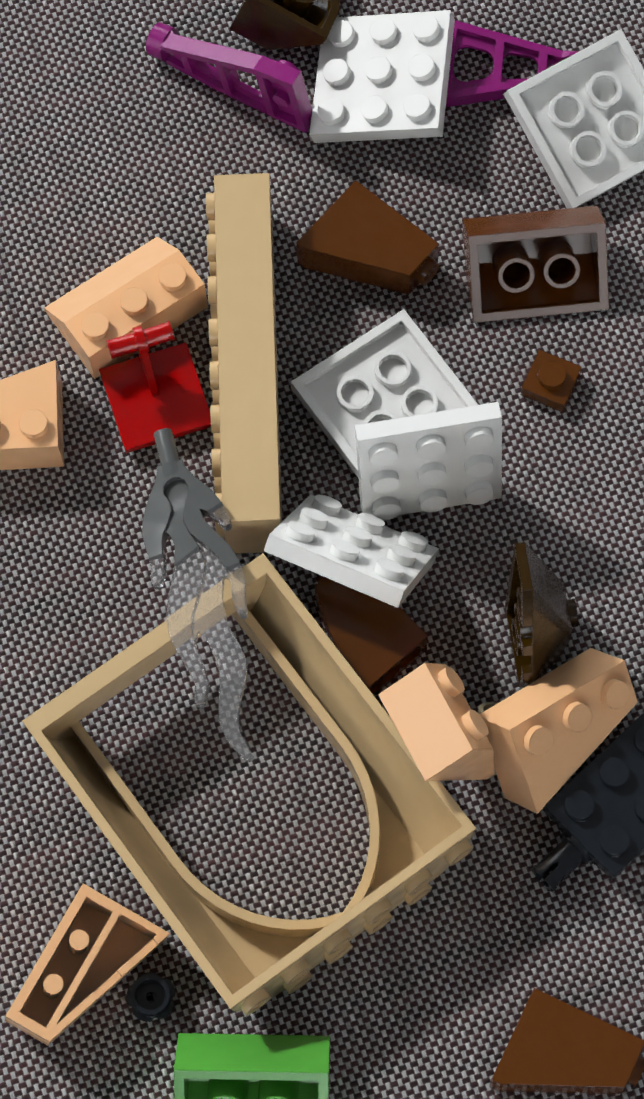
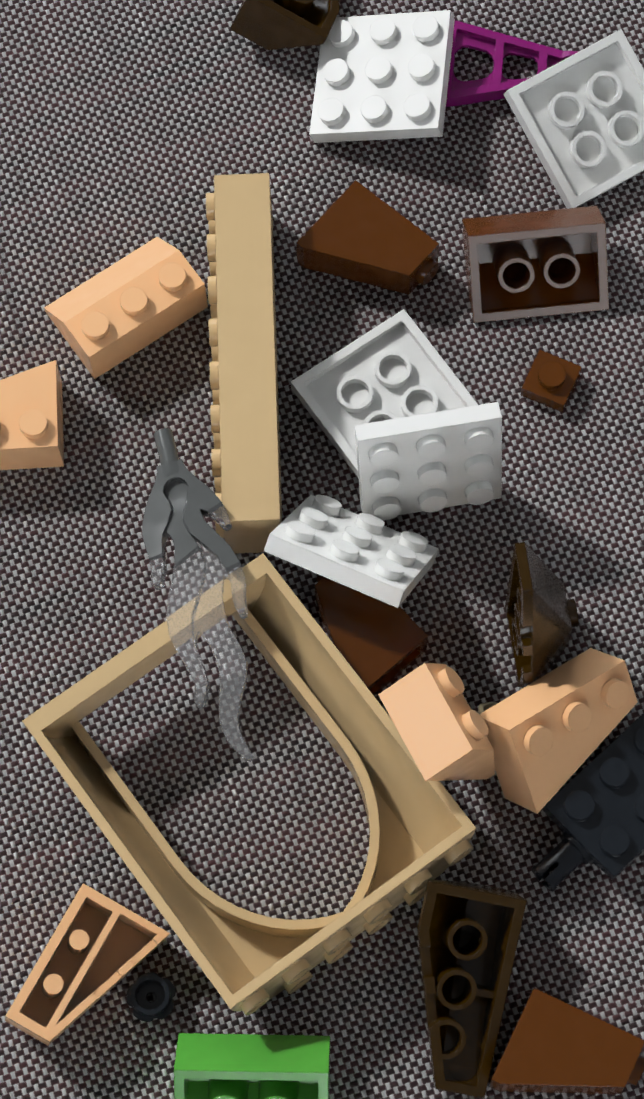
(153, 389): red plate -> none
(280, 82): magenta plate -> none
(466, 965): none -> dark brown wedge

